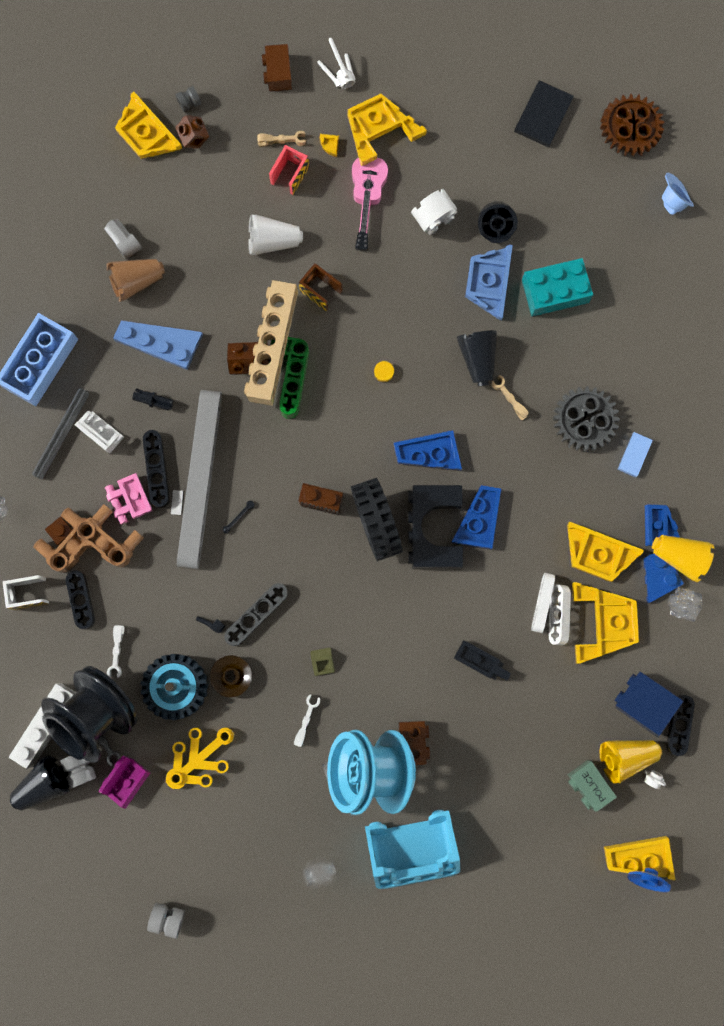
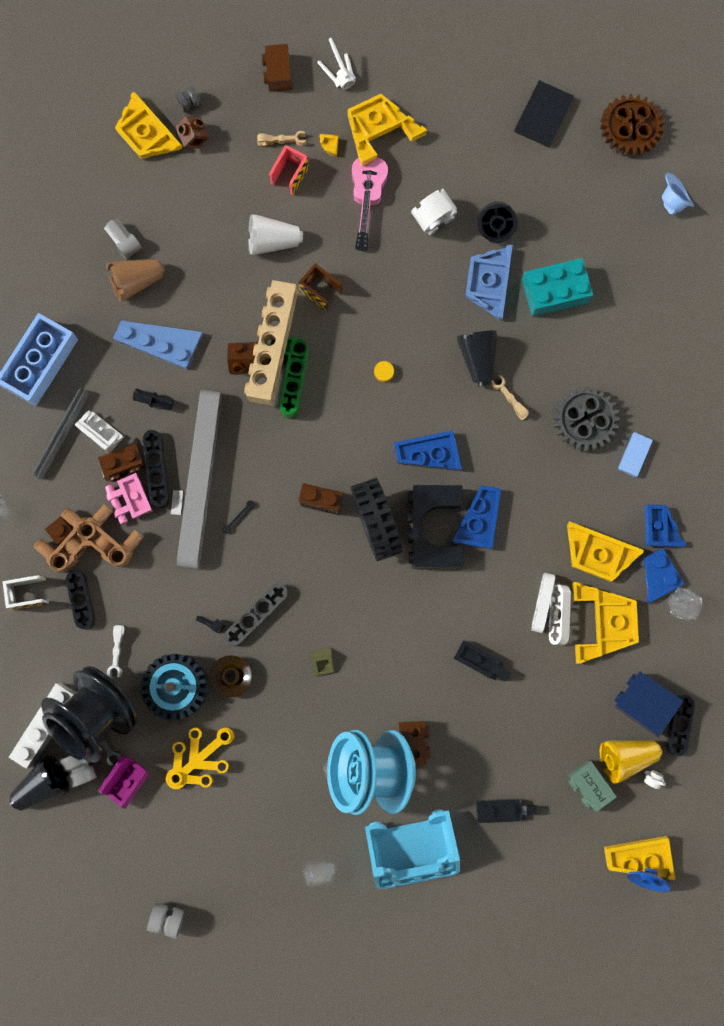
(121, 463): none -> reddish brown bracket
(301, 734): white piece -> none
(503, 810): none -> black hinge
(685, 555): yellow cone -> none

